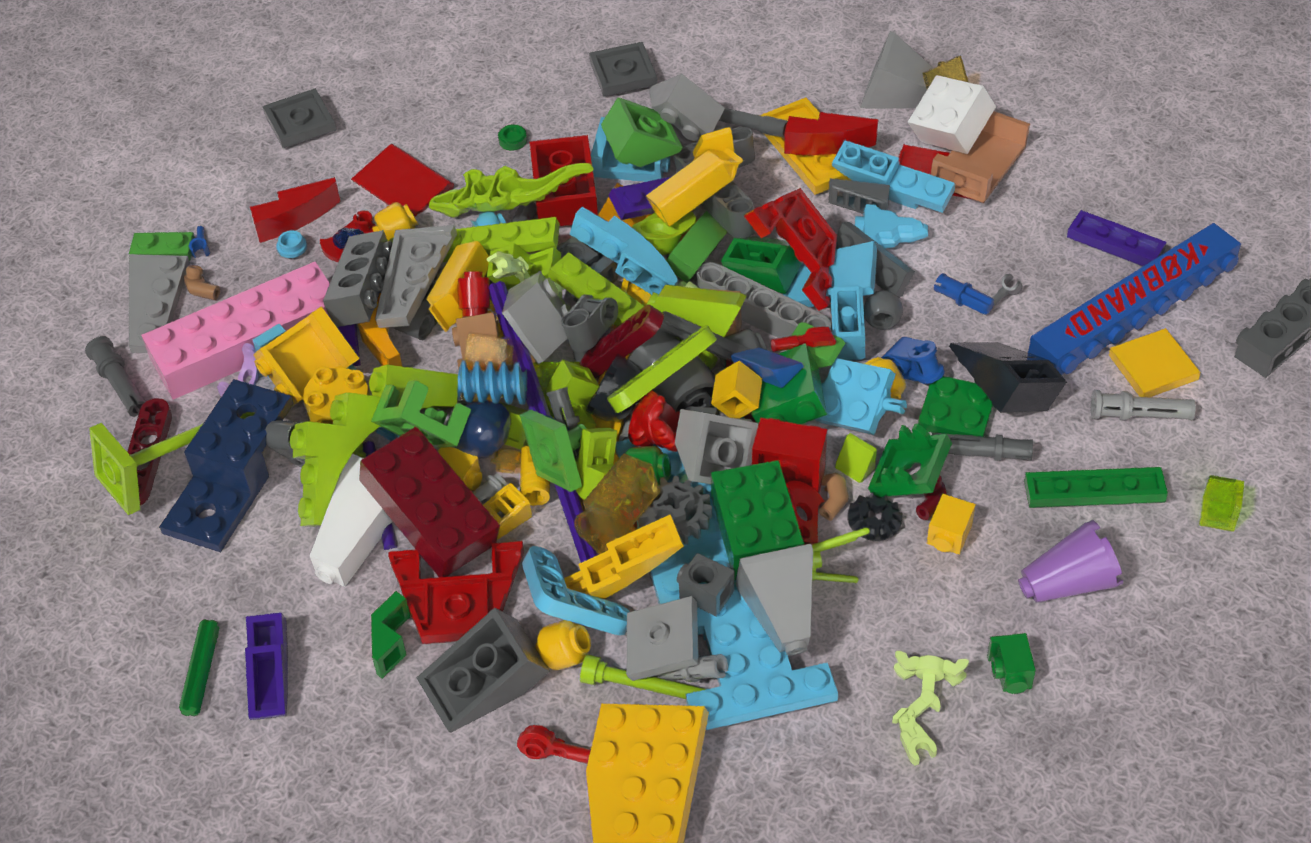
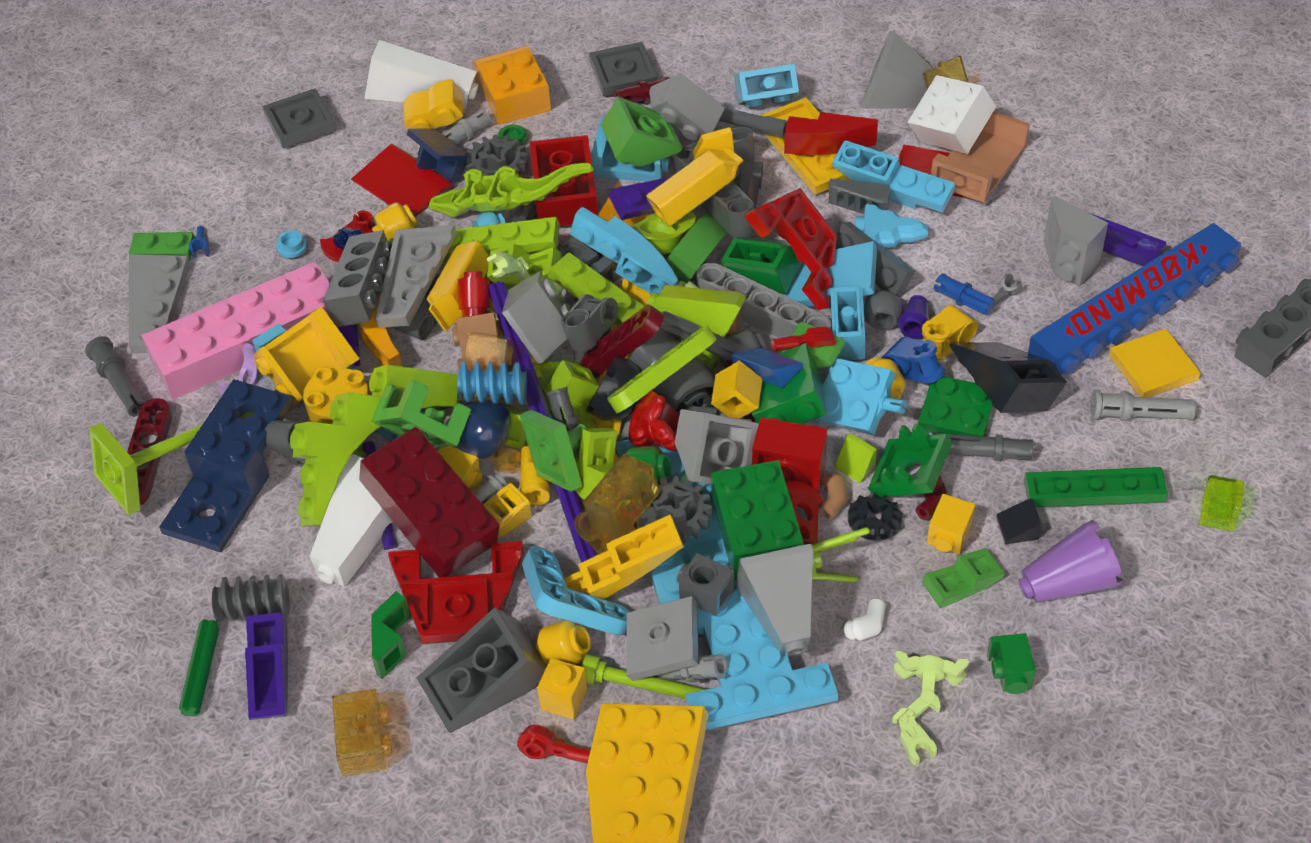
(197, 286): medium nougat arm -> none
(250, 599): none -> dark grey piece
(294, 208): red slope -> none
(359, 751): none -> clear yellow brick
(401, 72): none -> white slope
(434, 108): none -> yellow brick
(438, 153): none -> dark blue panel
(466, 128): none -> light grey pin
(495, 154): none -> dark grey gear
(512, 84): none -> light orange brick
(562, 688): none -> yellow brick
(637, 93): none -> dark red pin
(749, 178): none -> dark grey piece
(765, 84): none -> medium azure brick
(867, 625): none -> white arm
(914, 317): none -> dark purple cone
(949, 327): none -> yellow piece
(966, 577): none -> bright green slope
(1019, 523): none -> black slope
(1073, 241): none -> light grey slope

